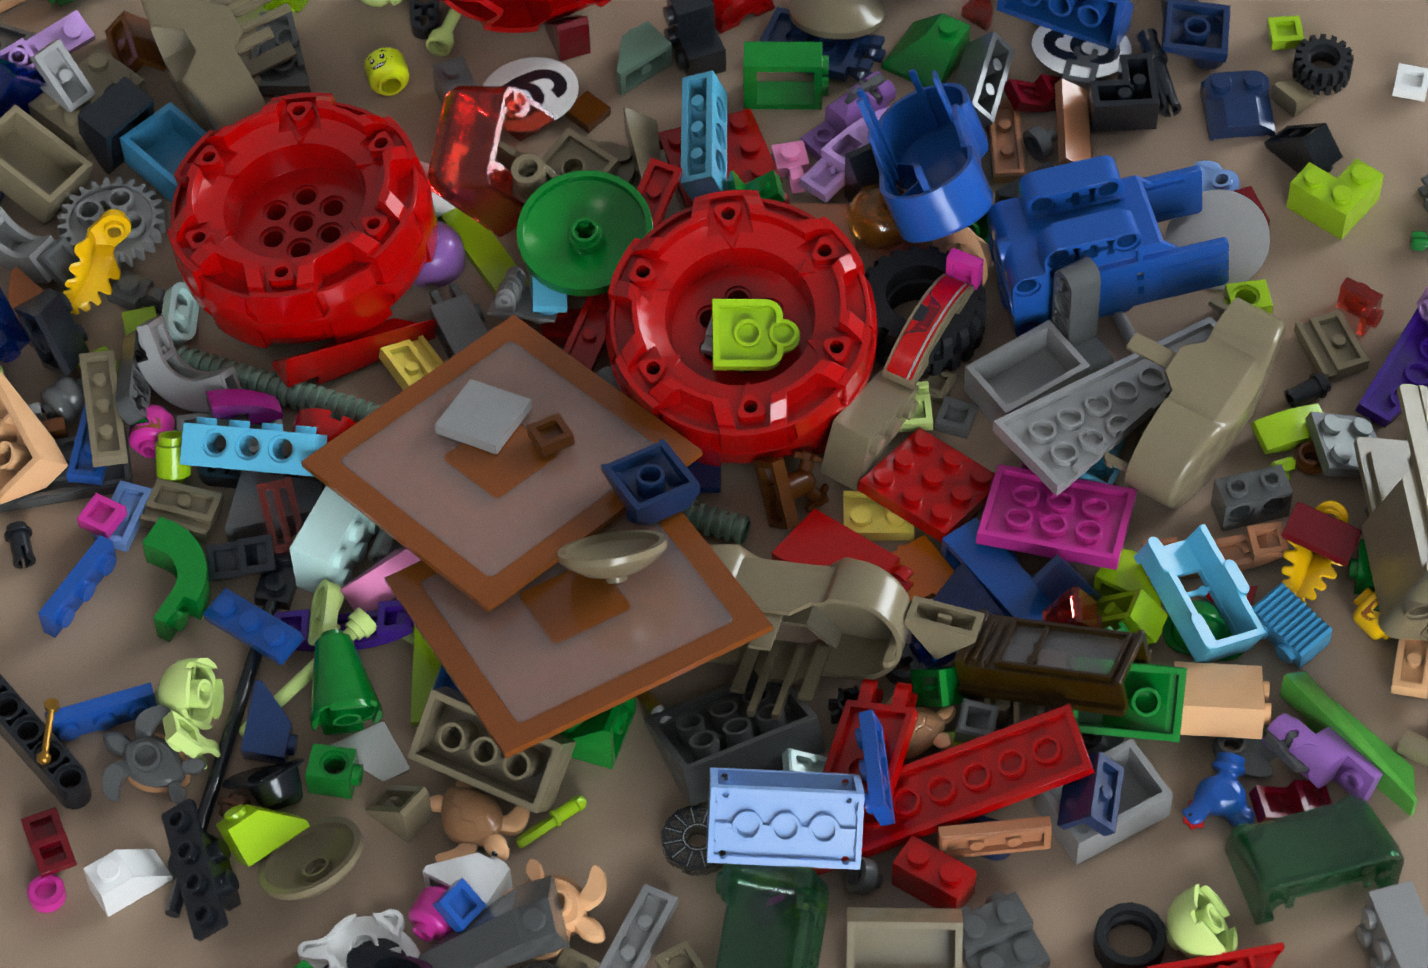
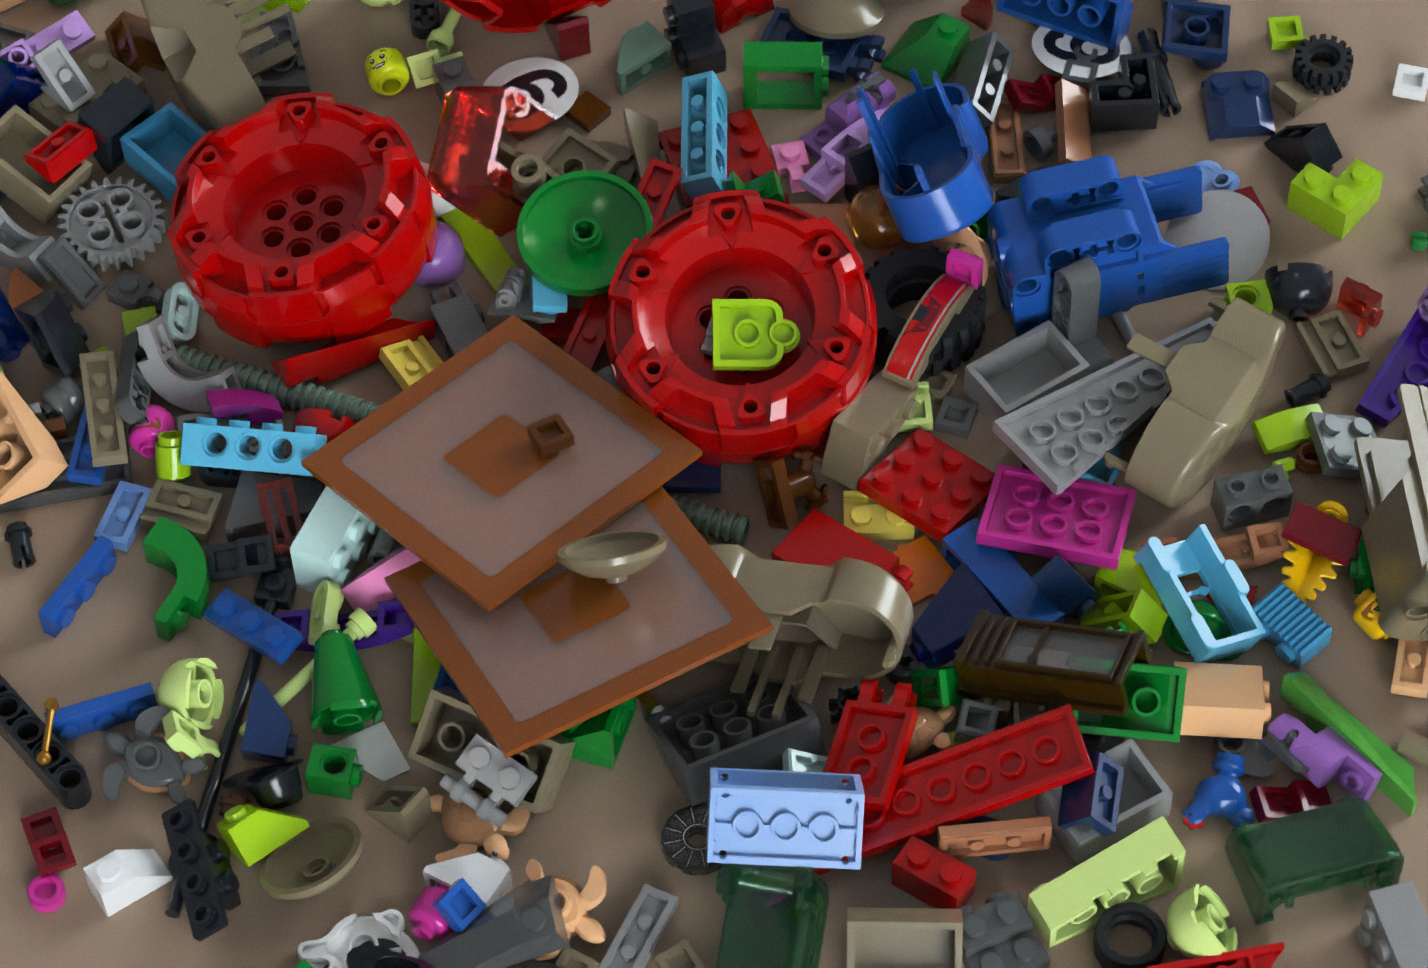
(62, 151): none -> red slope
(97, 260): yellow plant -> none
(101, 516): dark pink tile -> none
(421, 66): none -> yellowish green plate
(483, 416): light grey tile -> none
(489, 767): none -> light grey plate
(555, 818): lime piece -> none
(652, 483): dark blue slope -> none
(863, 880): dark grey tile -> none
(875, 768): blue plate -> none
(942, 626): dark tan slope -> none
(1073, 608): clear red slope -> none
(1126, 872): none -> yellowish green wedge
(1299, 290): none -> black cylinder

